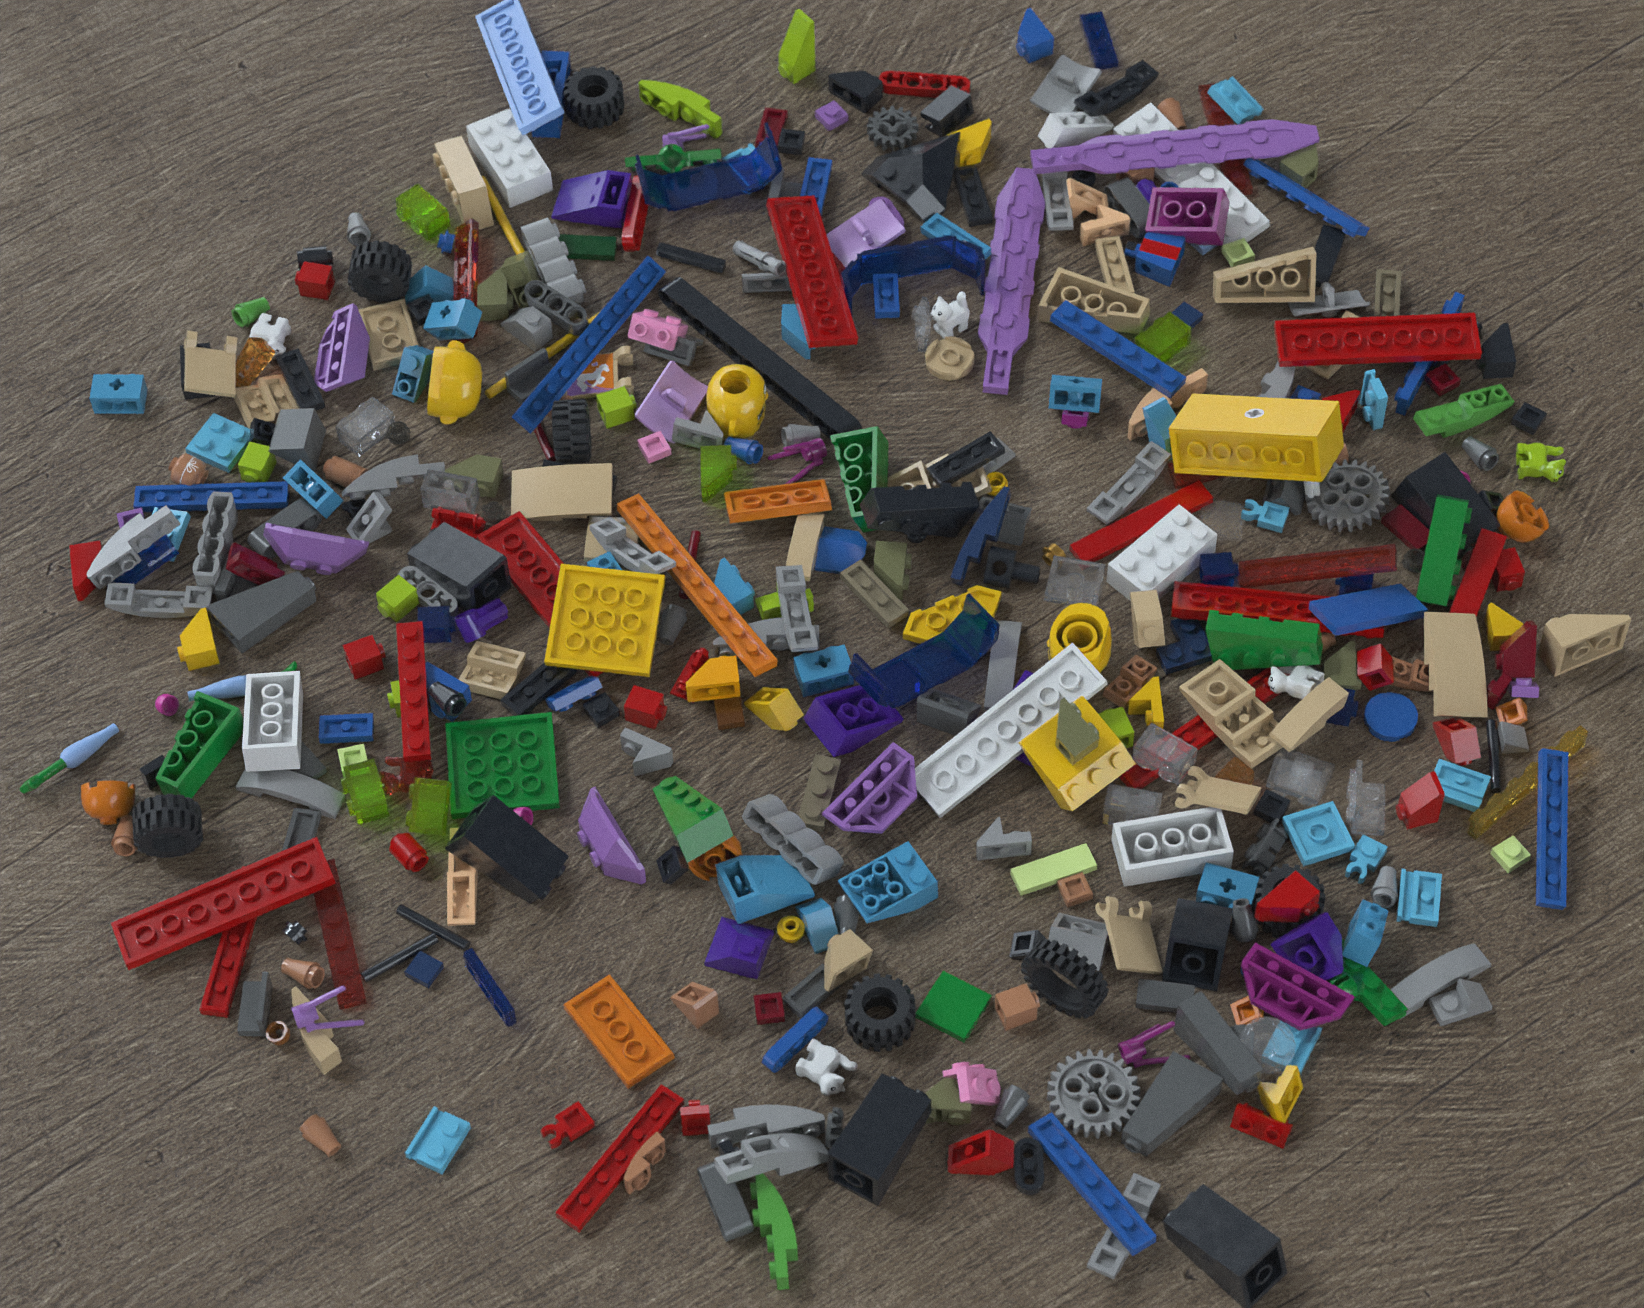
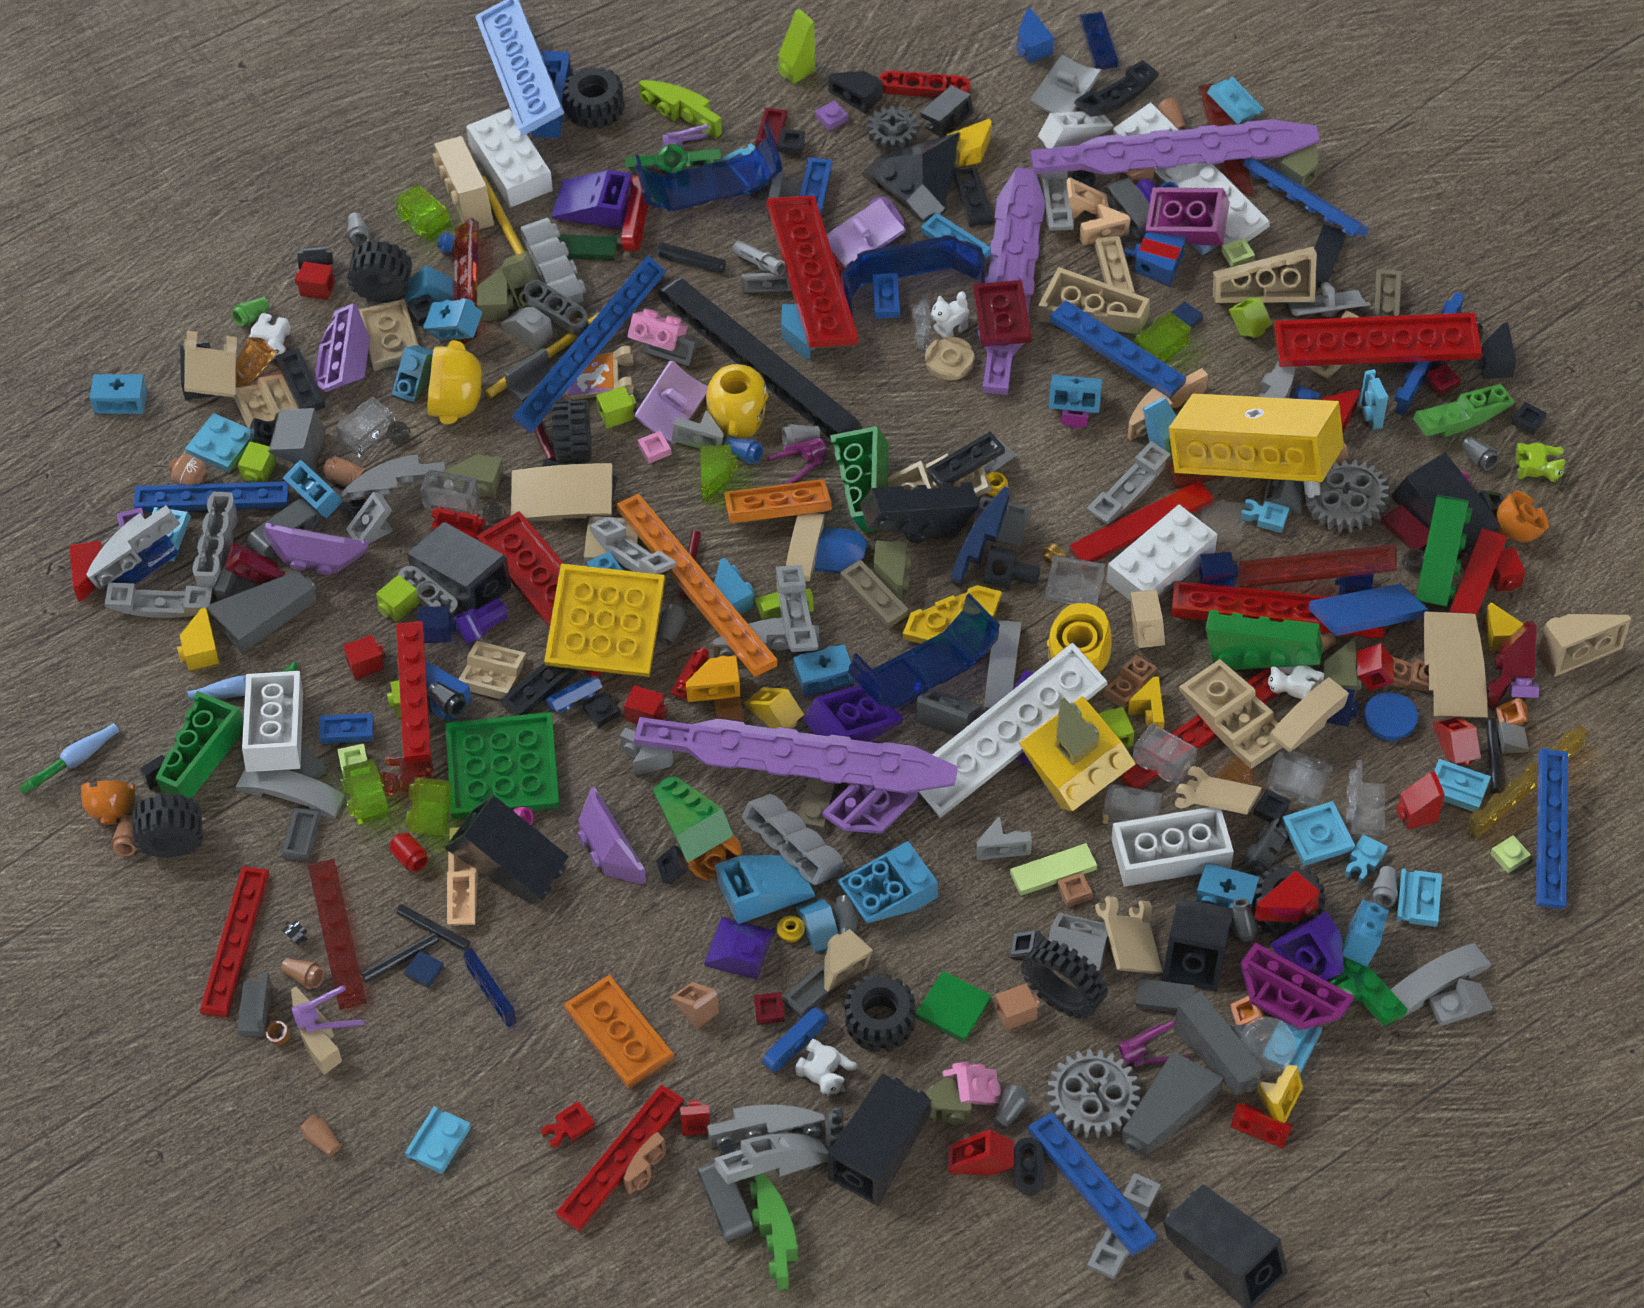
(168, 702): dark pink hinge -> none
(222, 903): red plate -> none
(800, 754): none -> medium lavender plate
(1002, 313): none -> dark red plate
(1189, 650): dark blue plate -> none
(1250, 317): none -> lime brick

